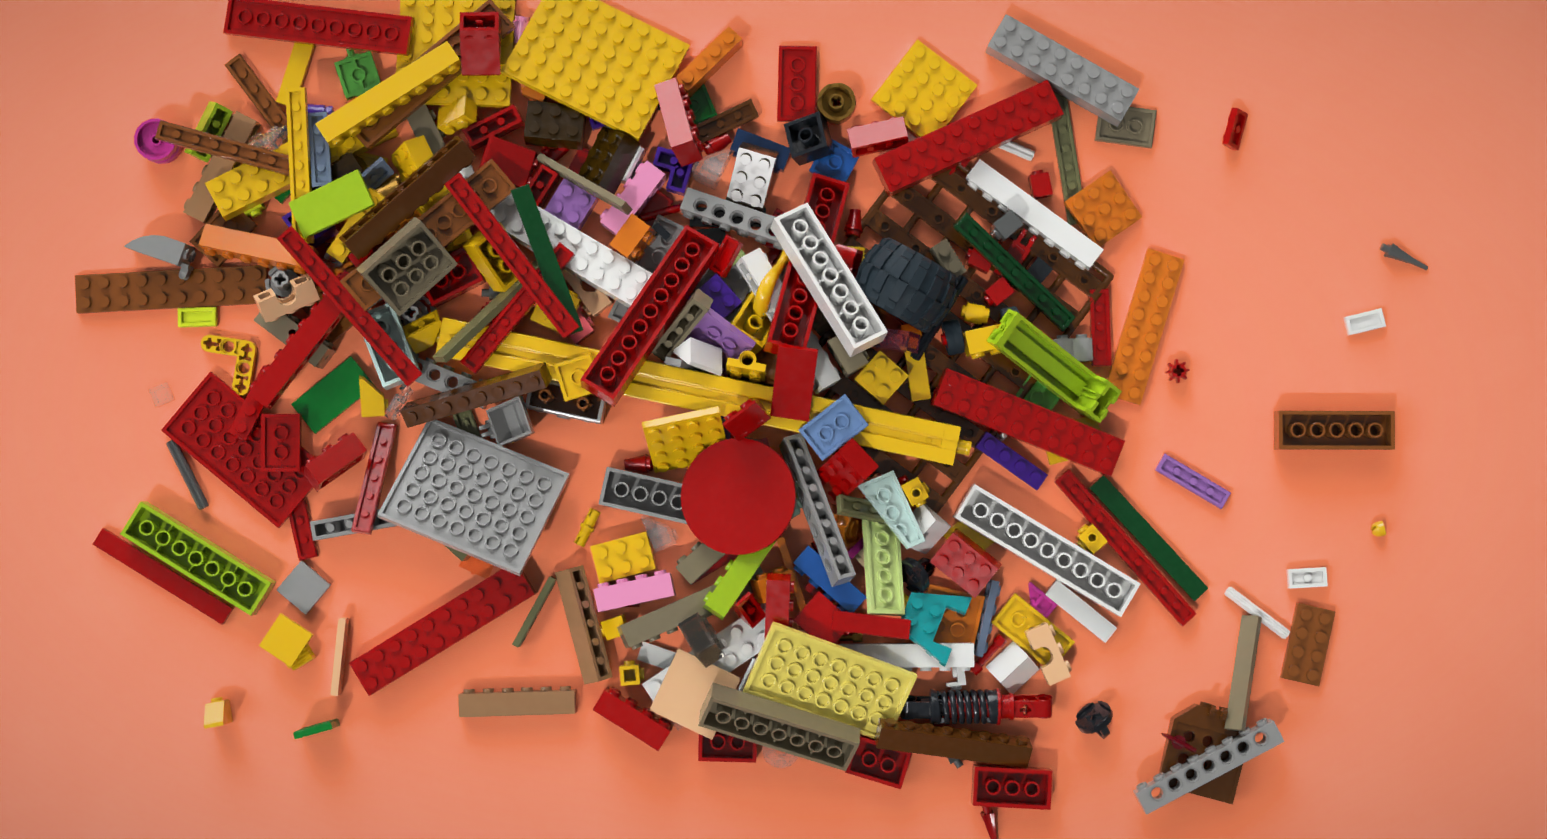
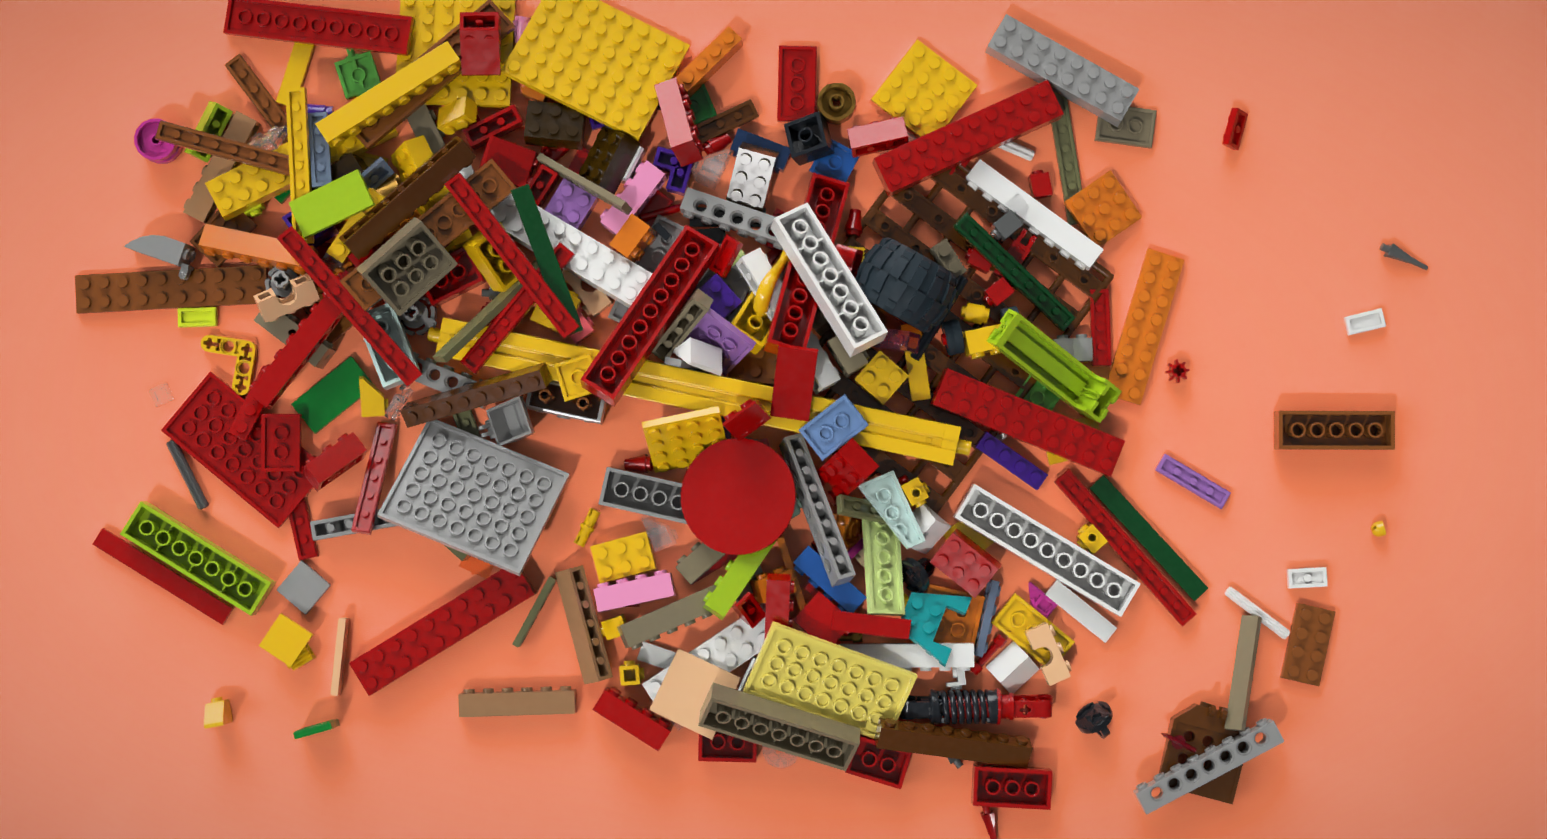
(423, 331): yellow slope -> none
(702, 639): clear smoke brick -> none
(754, 372): yellow plate -> none
(1039, 269): black tile -> none

